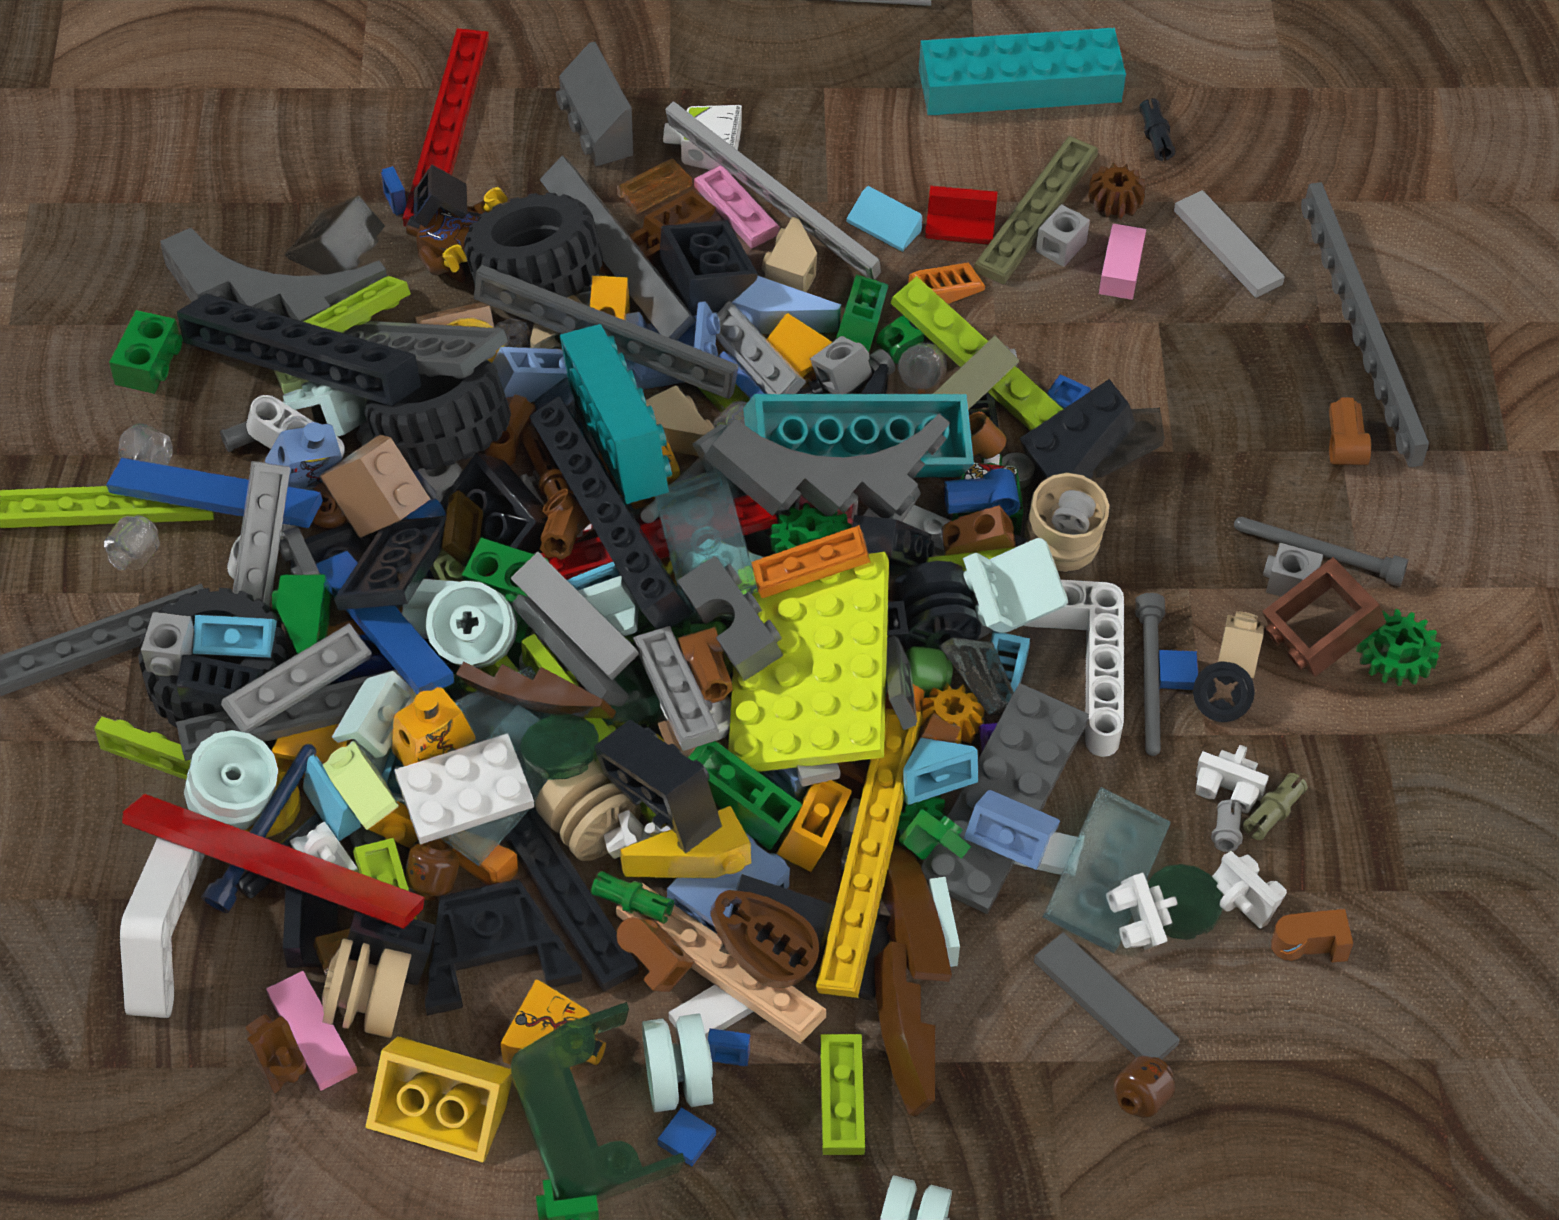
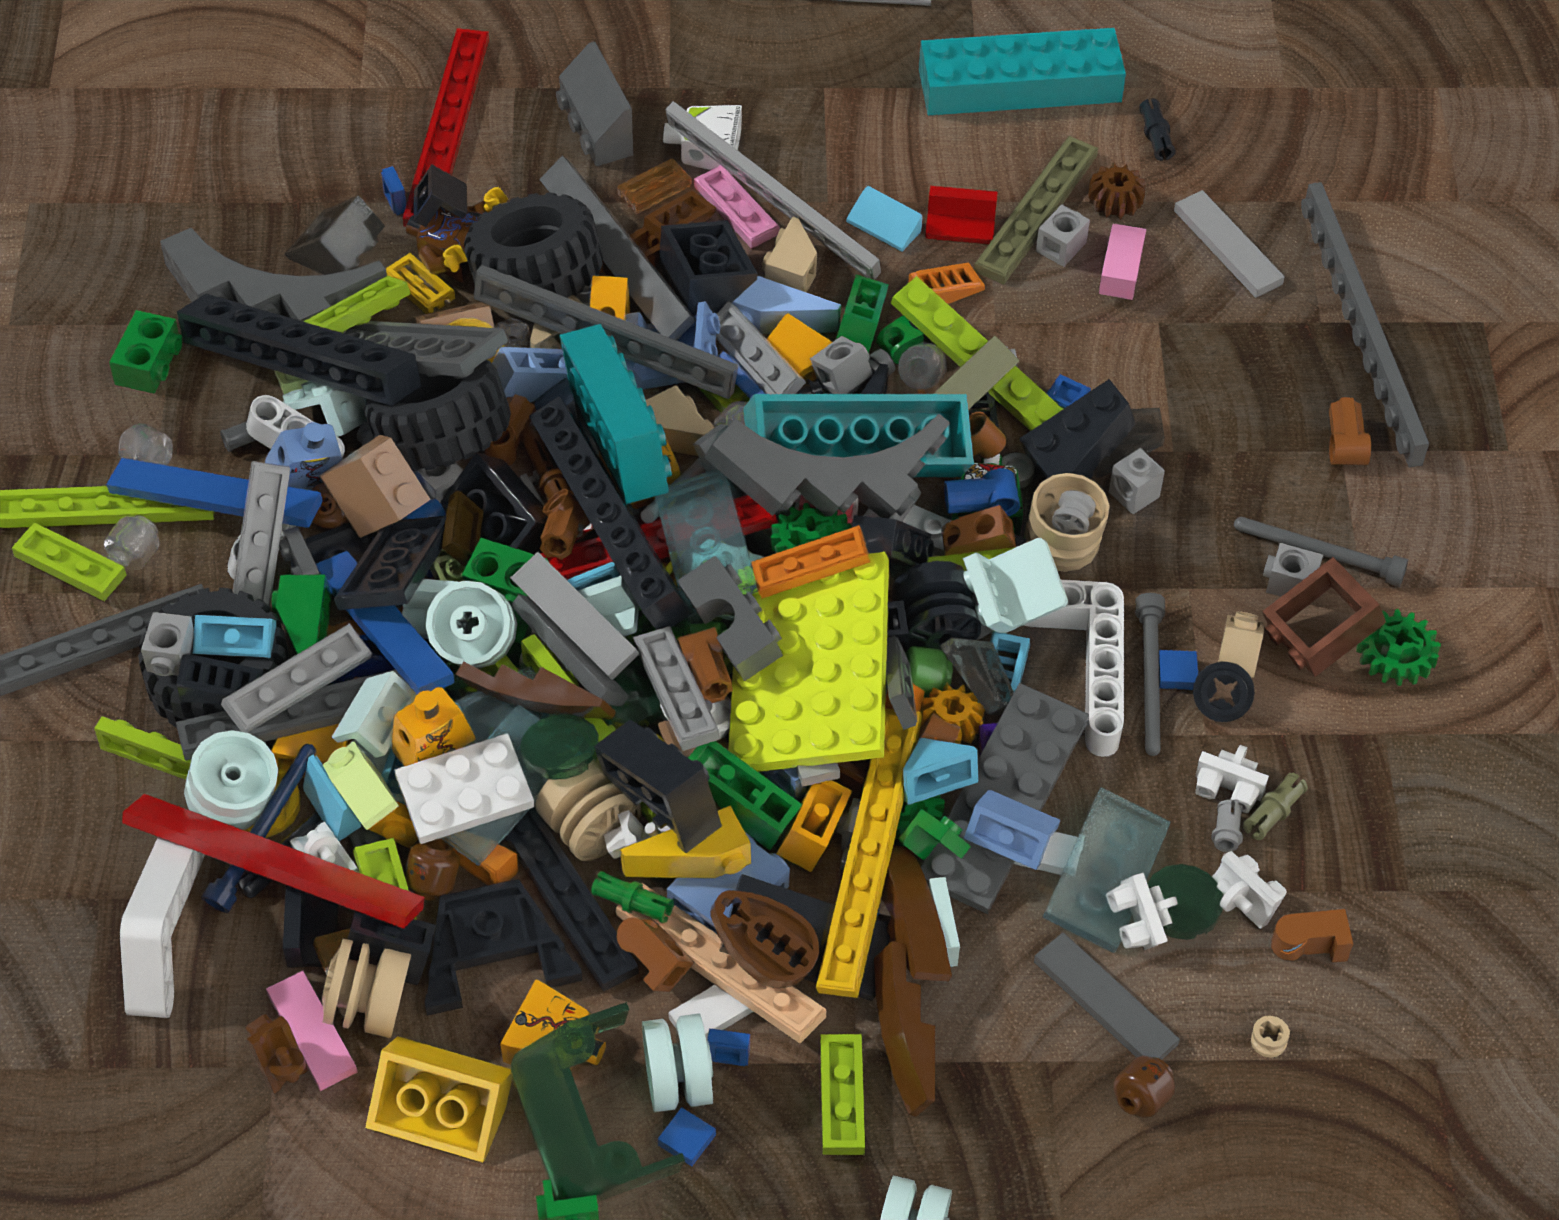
(69, 561): none -> lime plate
(420, 294): none -> yellow tile
(1136, 481): none -> light grey brick
(1266, 1046): none -> tan bush

